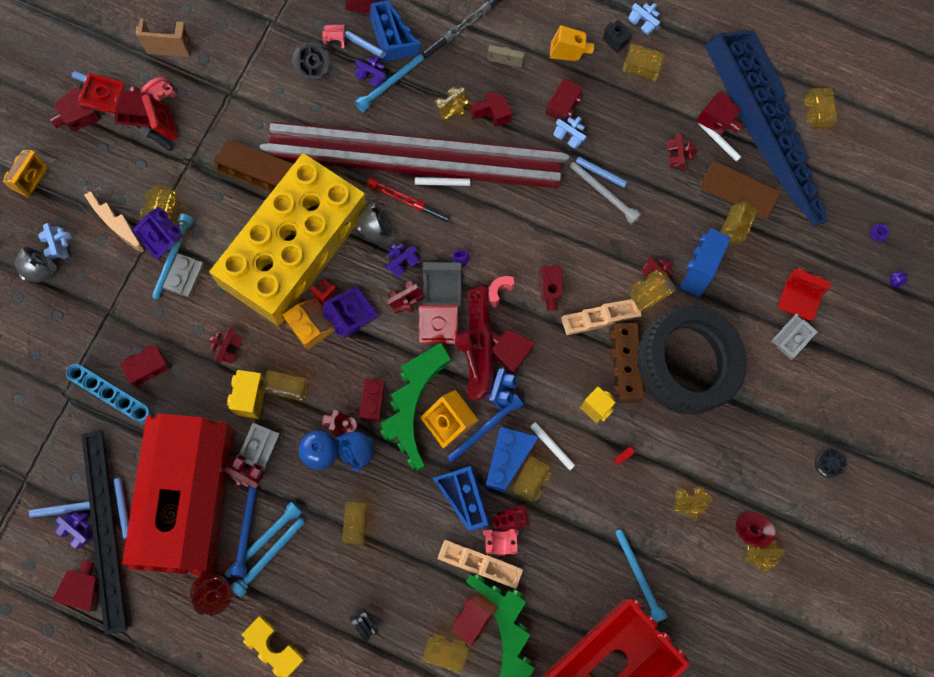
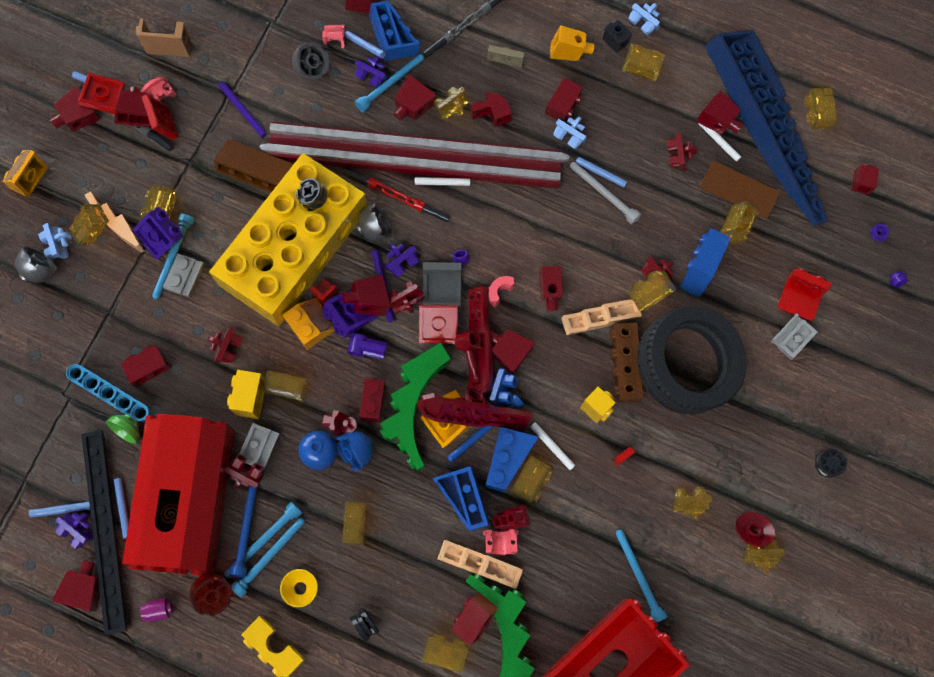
(88, 224): none -> clear yellow brick
(124, 427): none -> bright green piece
(156, 610): none -> magenta brick
(257, 127): none -> dark purple bar
(288, 585): none -> yellow piece
(311, 193): none -> black wheel
(362, 346): none -> dark purple piece
(368, 296): none -> dark red torso
(379, 271): none -> dark purple bar
(413, 99): none -> dark red torso
(472, 411): none -> dark red piece
(865, 179): none -> dark red brick

